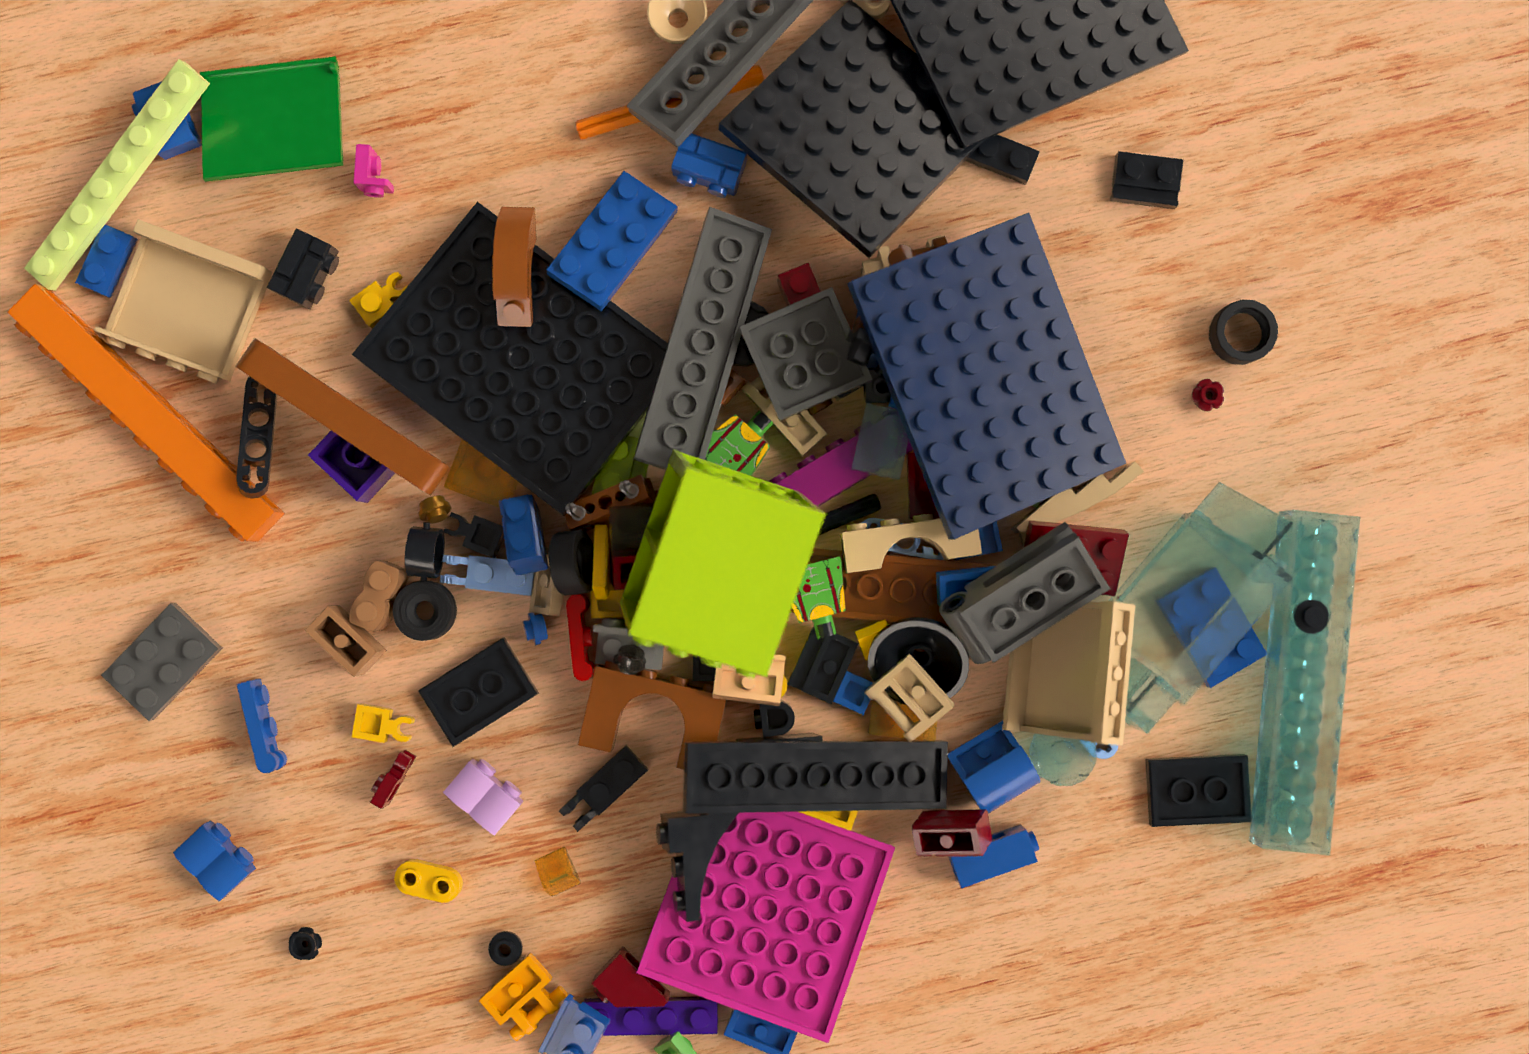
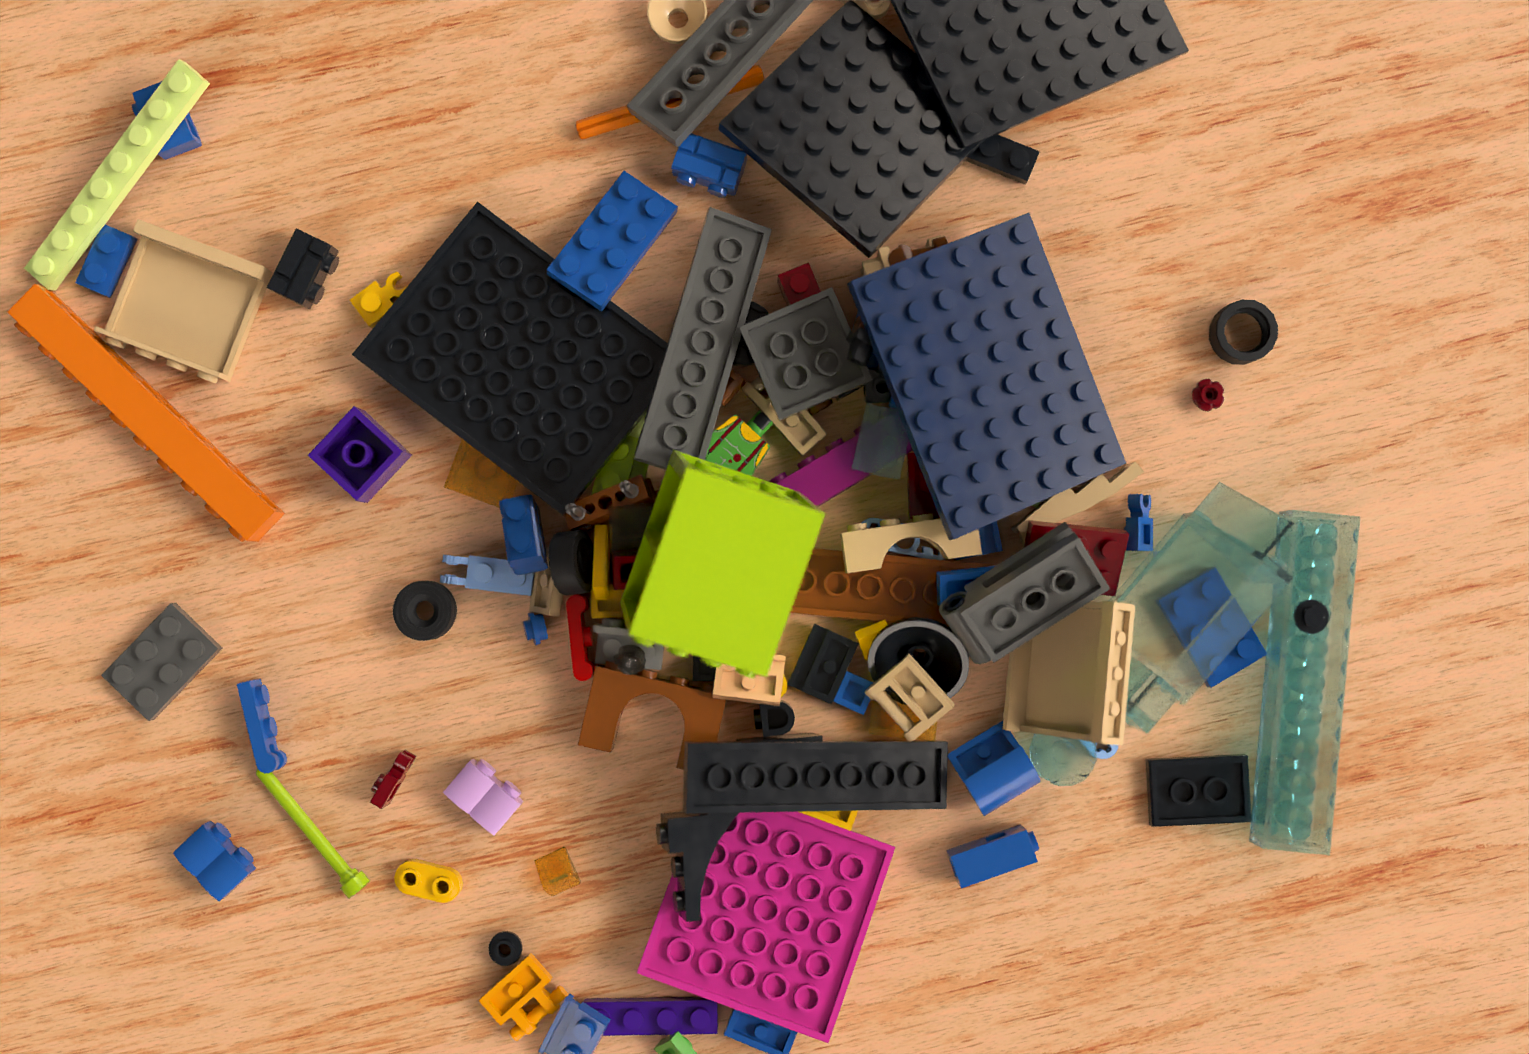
(254, 434): black beam -> none
(271, 119): green container -> none
(296, 945): black plate -> none
(342, 416): dark orange beam -> none
(344, 641): medium nougat brick -> none
(351, 879): none -> lime piece
(365, 172): dark pink bracket -> none
(376, 724): yellow plate -> none
(380, 588): medium nougat brick -> none
(424, 552): black piece -> none
(434, 509): pearl gold plate -> none
(478, 692): black tile -> none
(480, 535): black plate -> none
(512, 263): dark orange arch -> none
(606, 785): black hinge -> none
(625, 987): dark red slope -> none
(821, 596): torso -> none
(850, 512): black axle -> none
(952, 833): dark red brick -> none
(1139, 524): none -> blue plate
(1146, 180): black plate -> none

